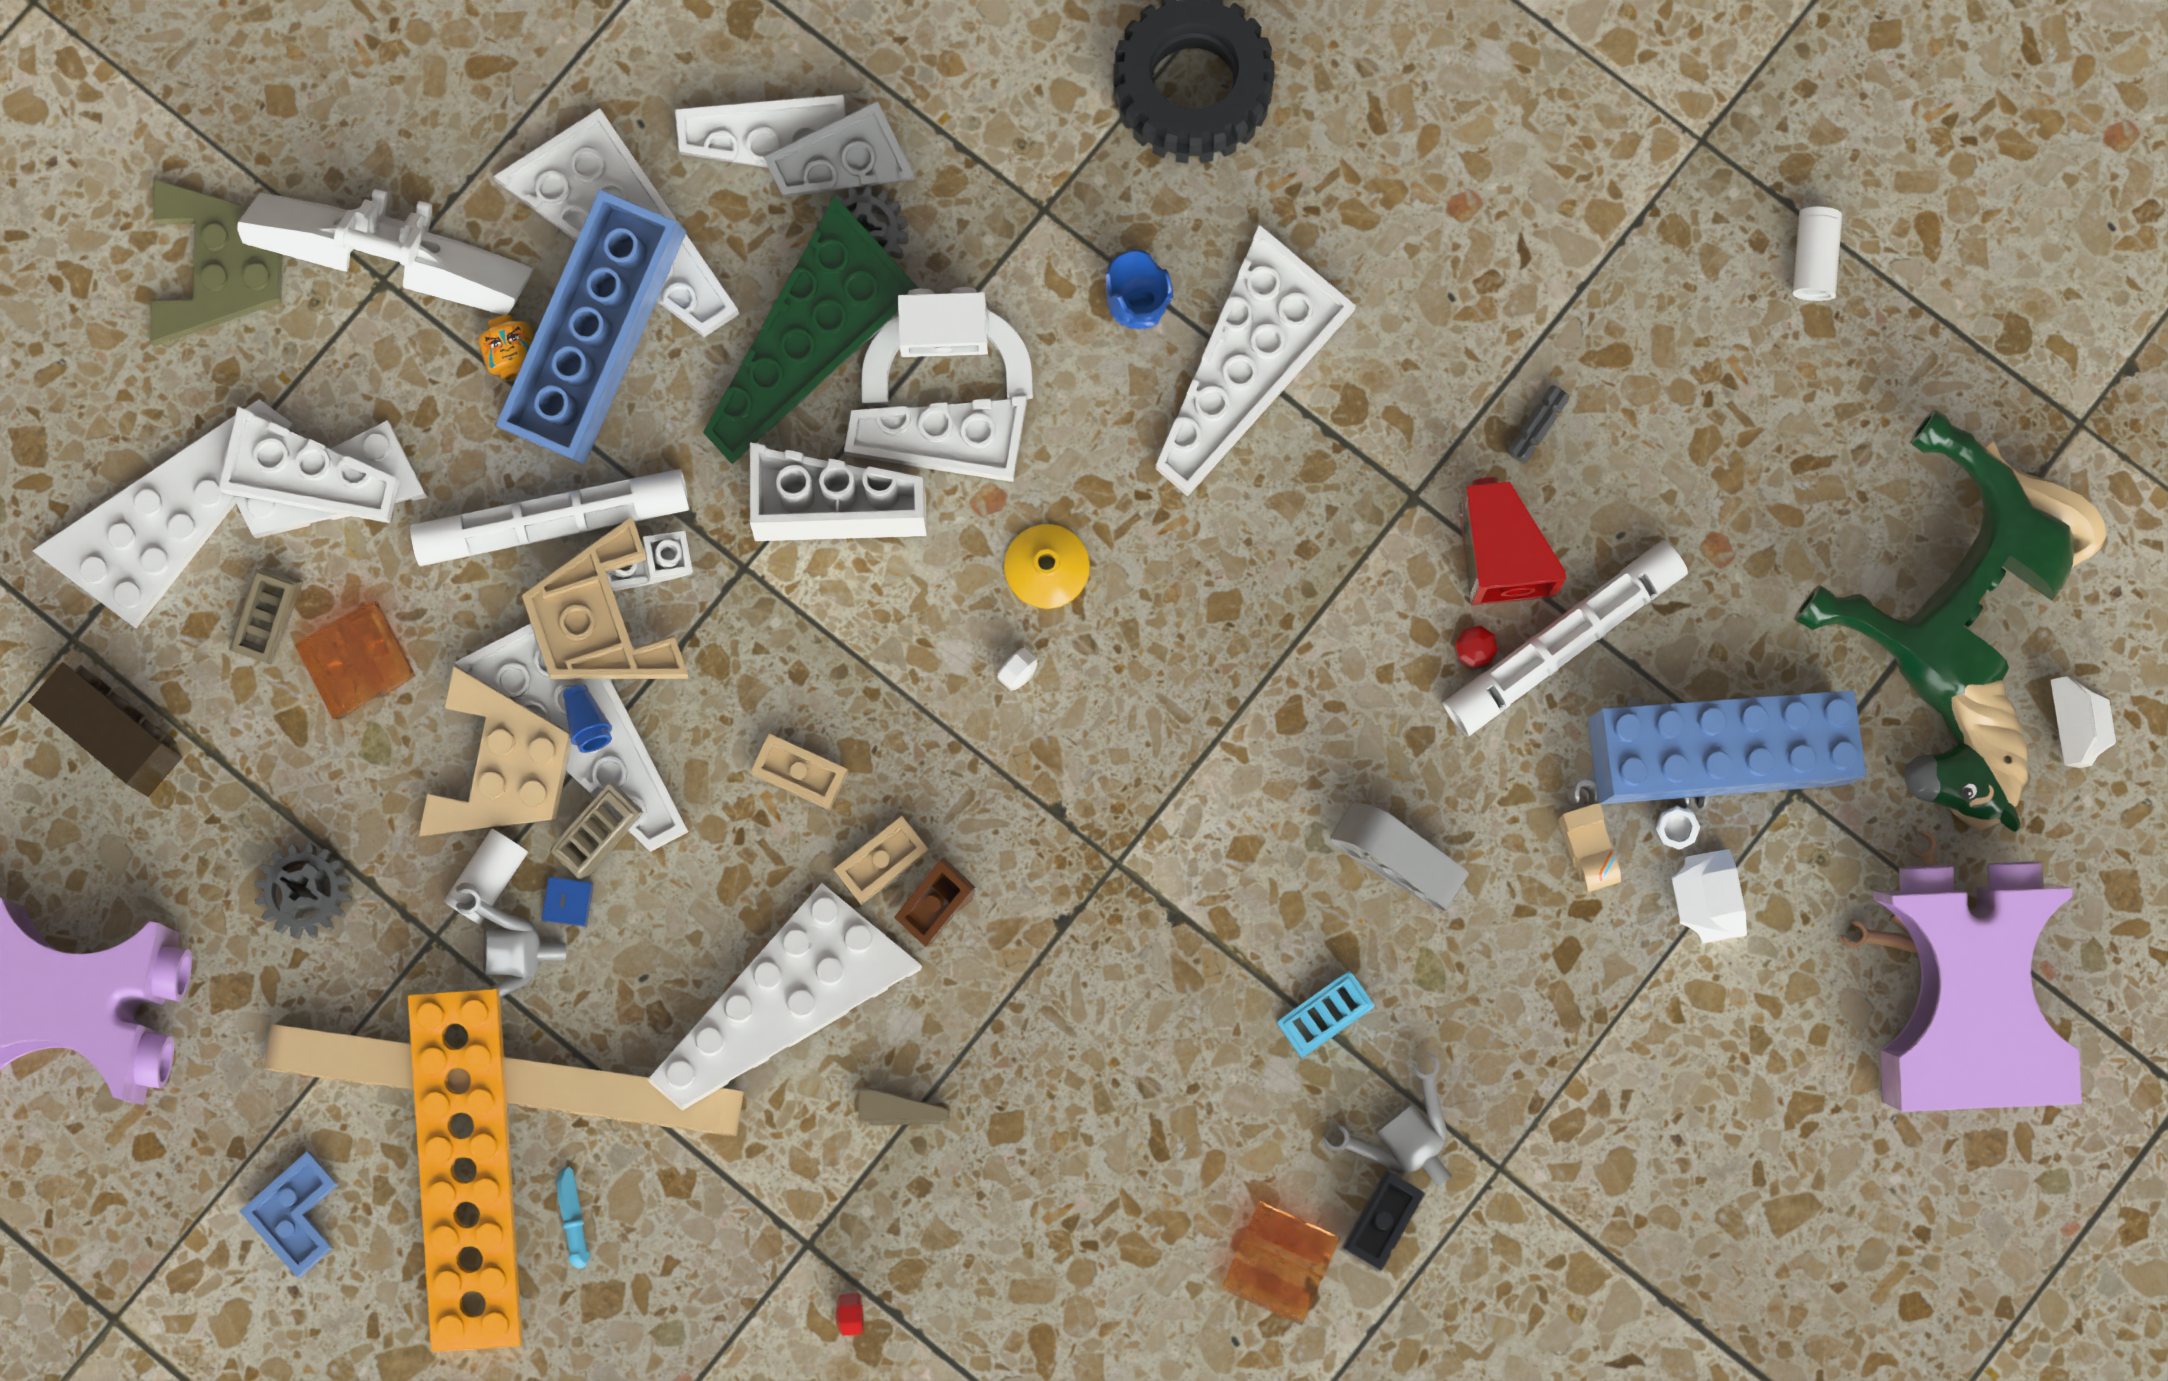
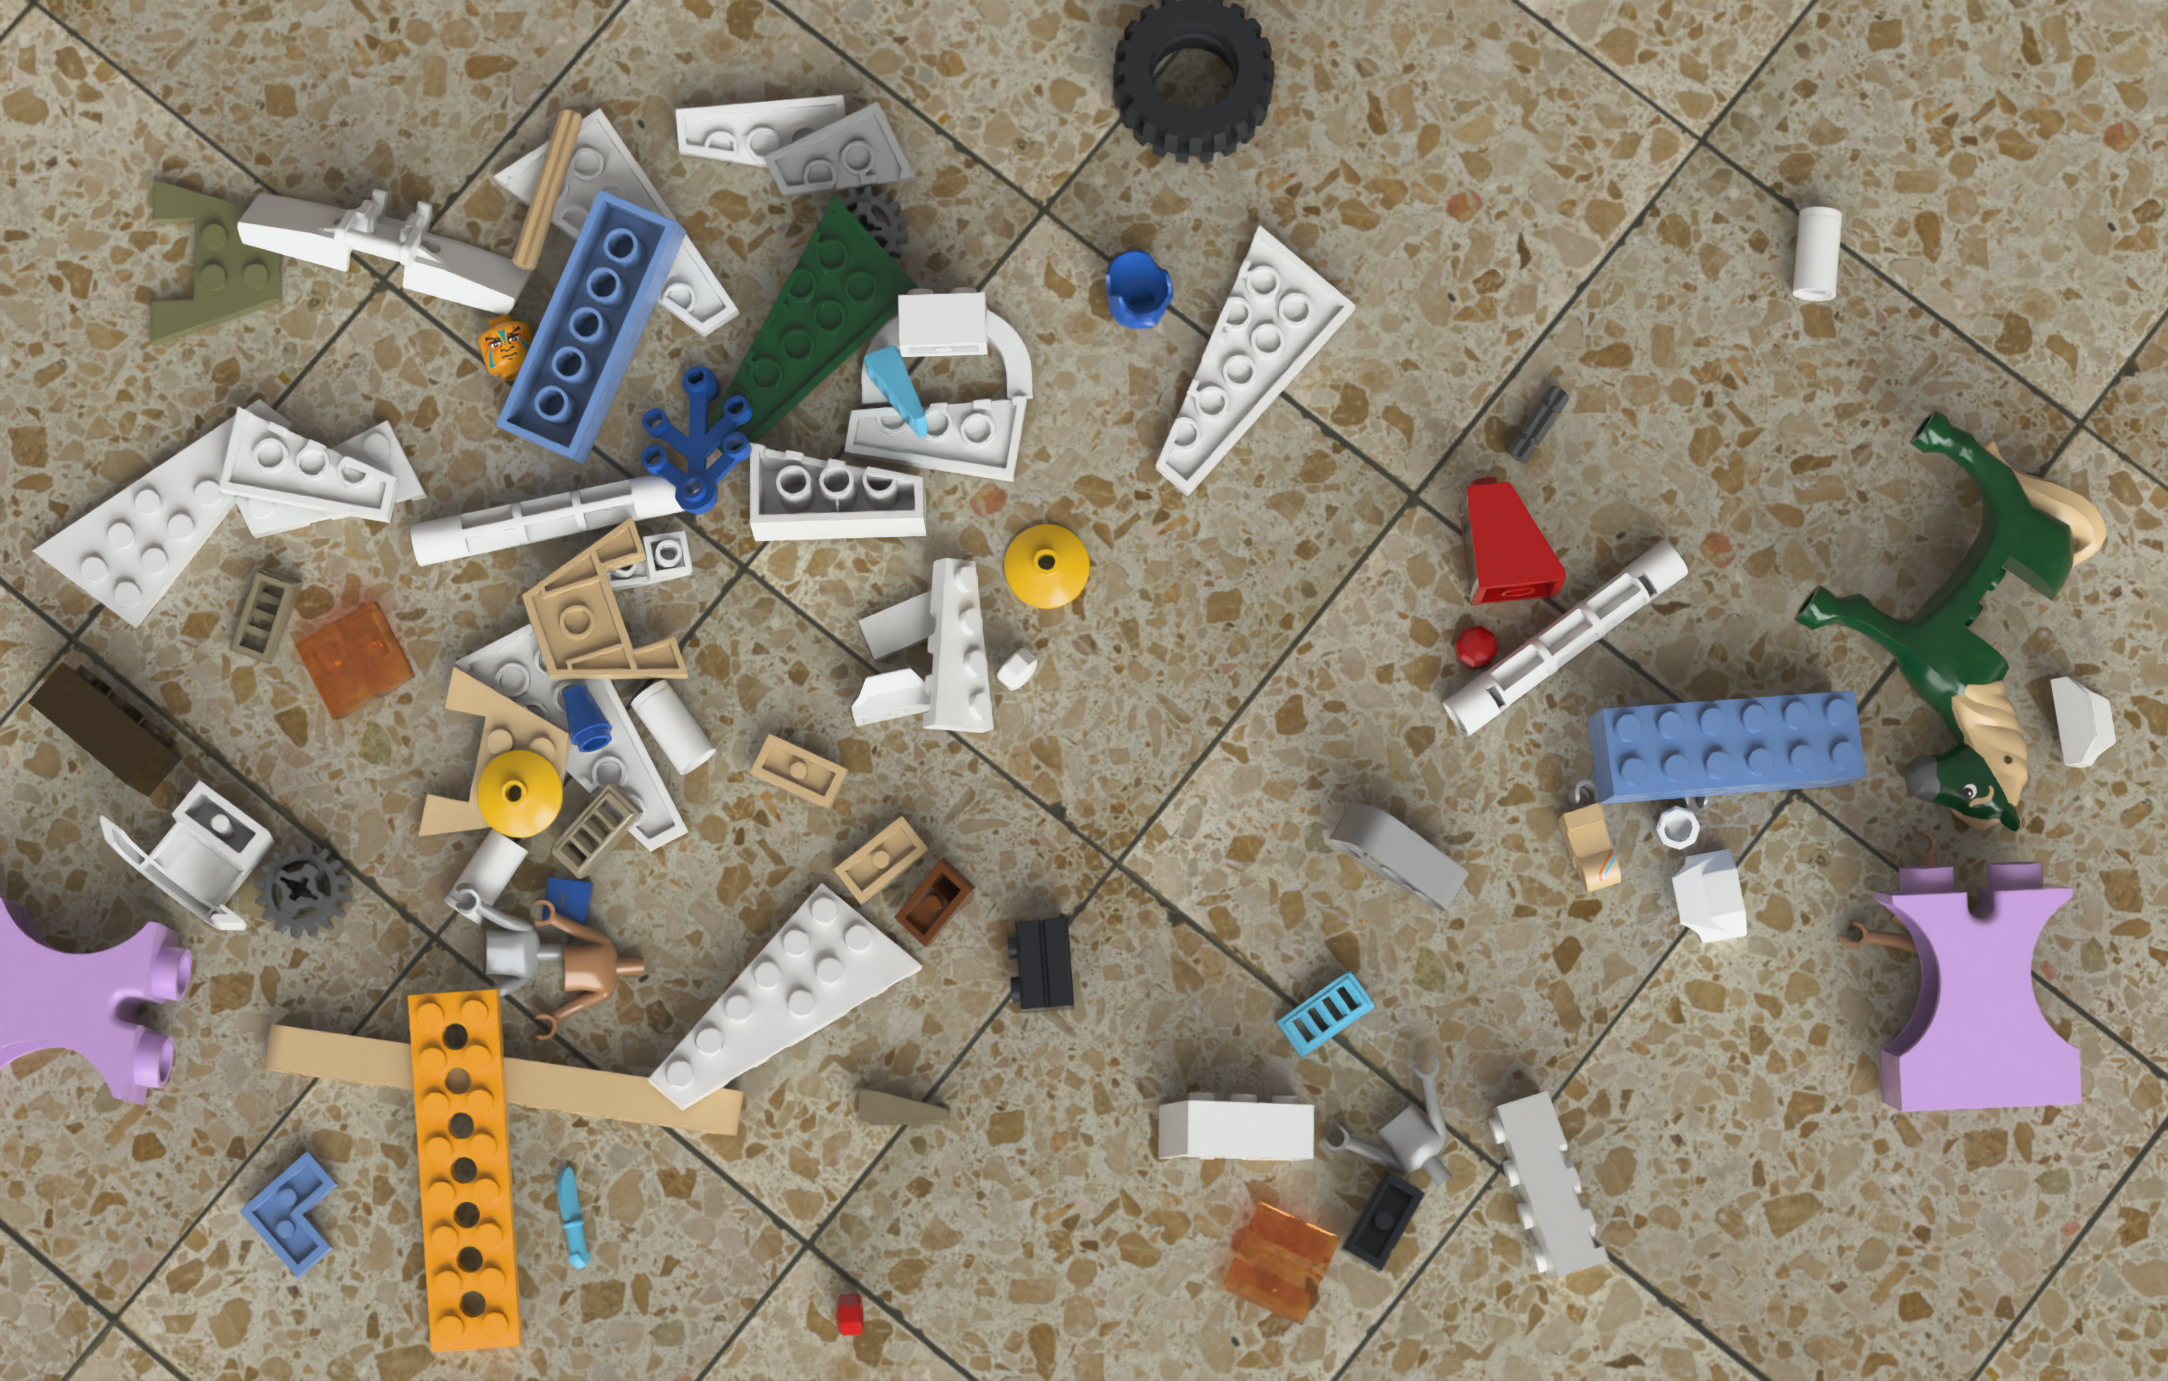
(201, 855): none -> white piece
(540, 793): none -> yellow dish
(547, 189): none -> tan axle
(585, 967): none -> medium nougat piece
(673, 727): none -> white pin
(699, 443): none -> blue plant
(890, 697): none -> white slope
(892, 379): none -> medium azure slope
(899, 627): none -> white tile
(959, 668): none -> white wing
(1042, 965): none -> black brick
(1236, 1128): none -> white wedge
(1546, 1186): none -> white wedge

